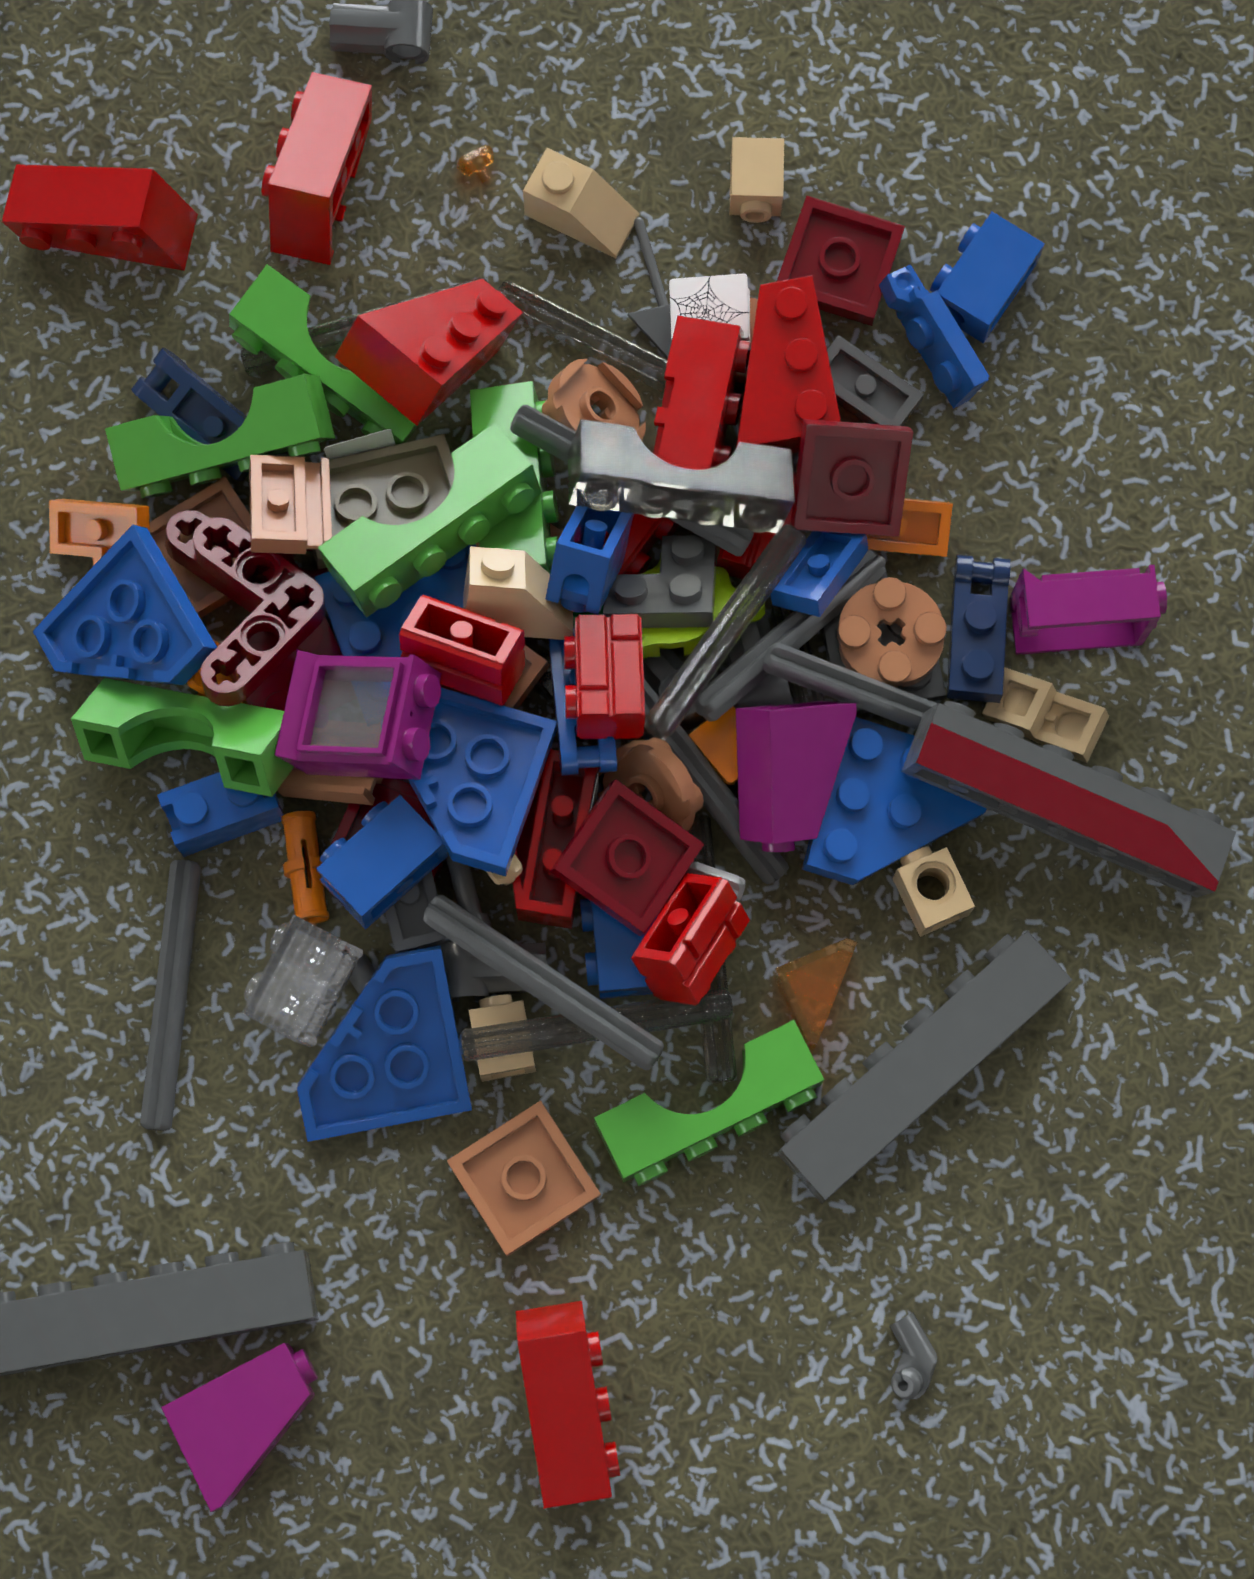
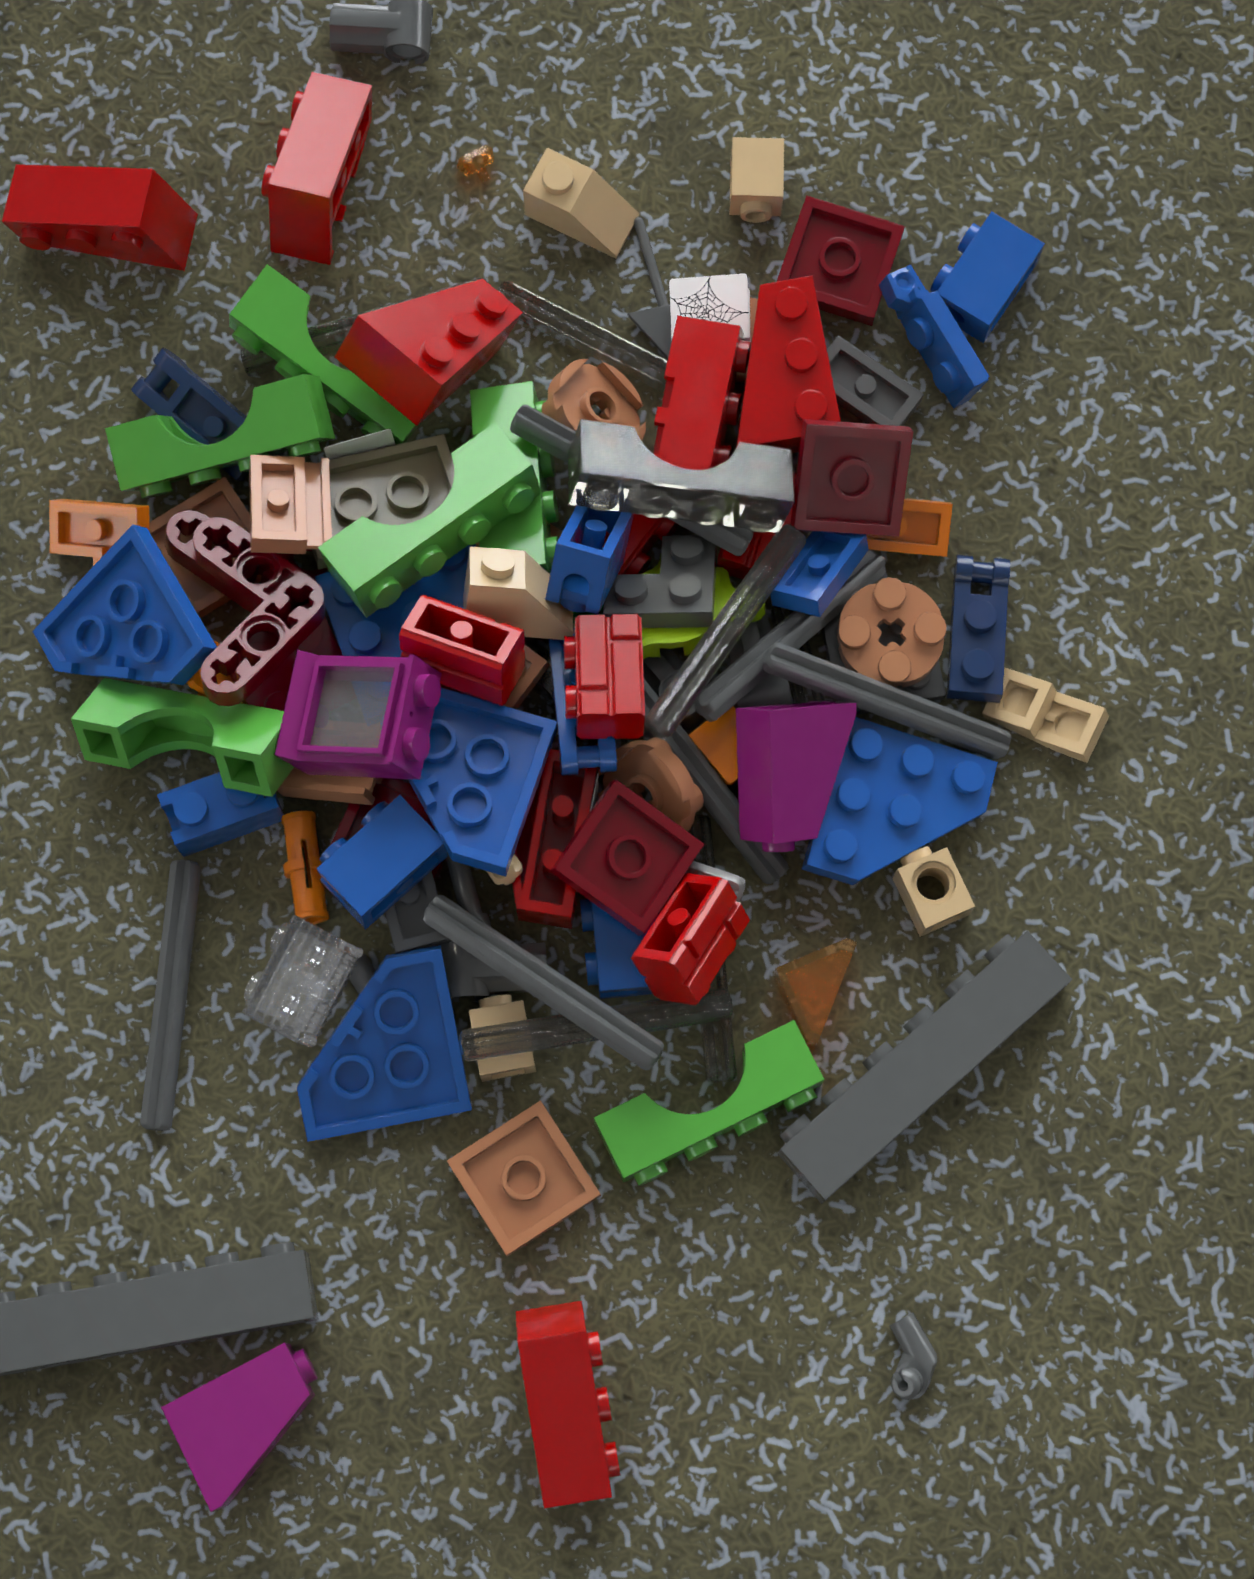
(1068, 799): brick -> none
(1085, 610): magenta window -> none

